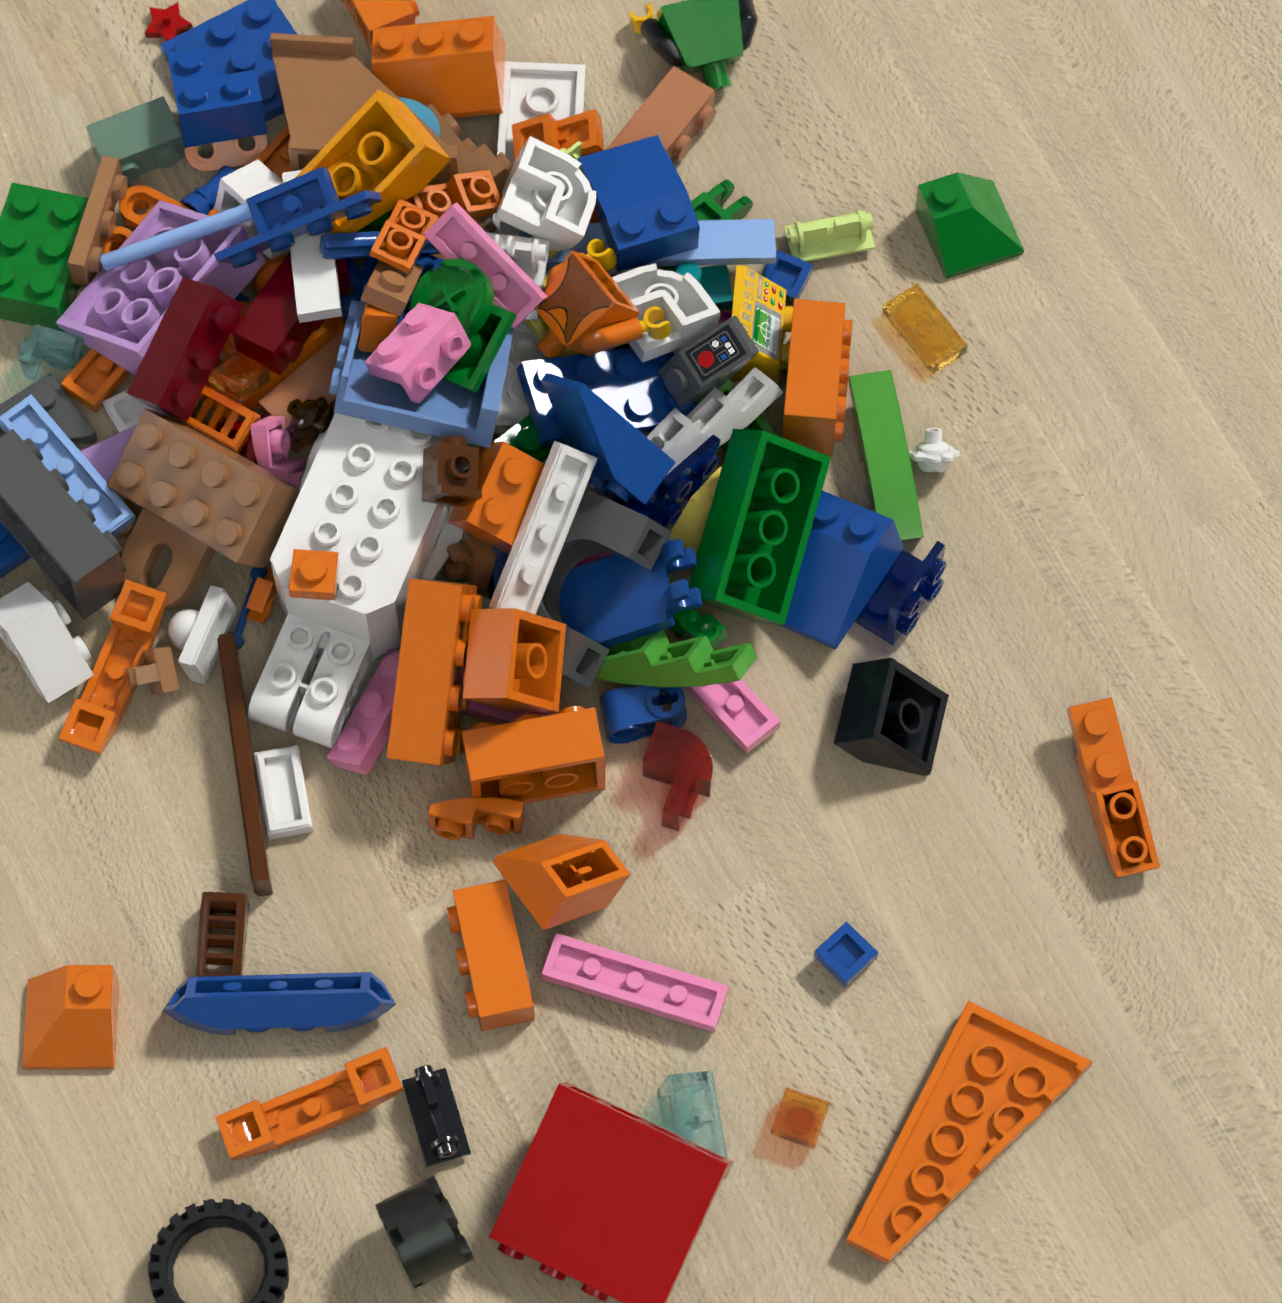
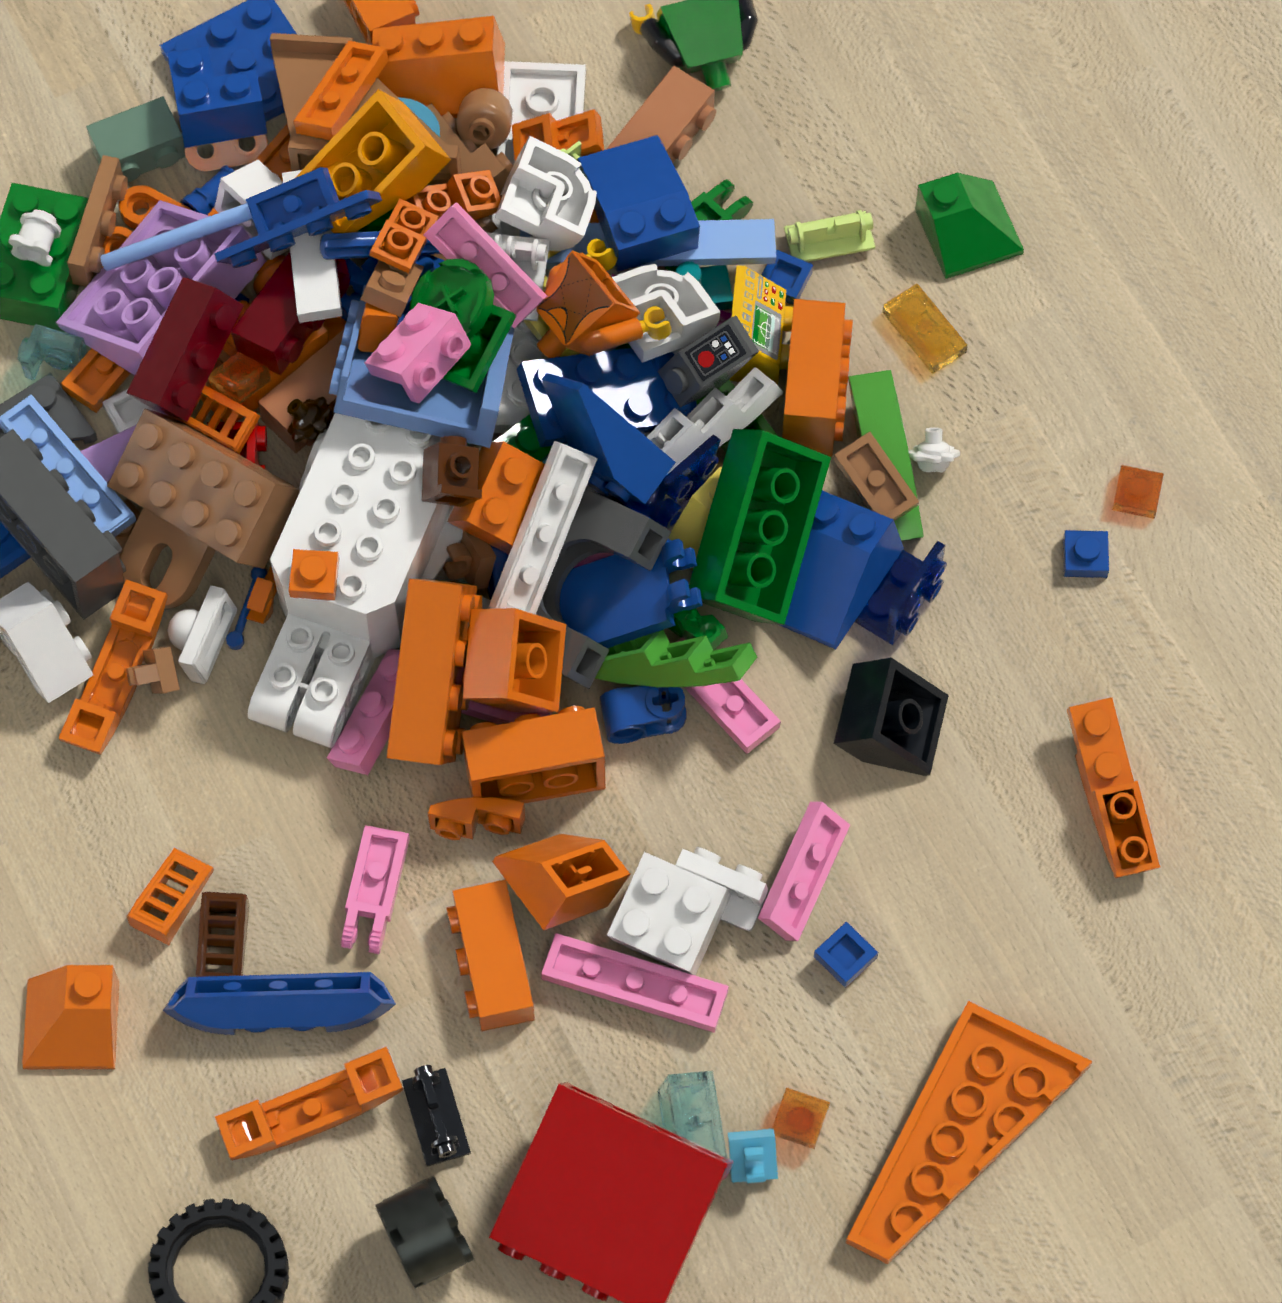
(35, 237): none -> white brick
(153, 926): none -> orange slope
(167, 23): red piece -> none
(244, 765): reddish brown tile -> none
(271, 449): bright pink slope -> none
(283, 792): white tile -> none
(341, 90): none -> orange plate
(374, 884): none -> bright pink hinge
(485, 118): none -> medium nougat head
(669, 914): none -> white brick
(685, 764): clear red brick -> none
(743, 883): none -> white bracket
(753, 1156): none -> medium azure tile
(804, 871): none -> bright pink plate
(875, 478): none -> medium nougat plate
(1086, 554): none -> blue plate
(1137, 491): none -> clear orange plate

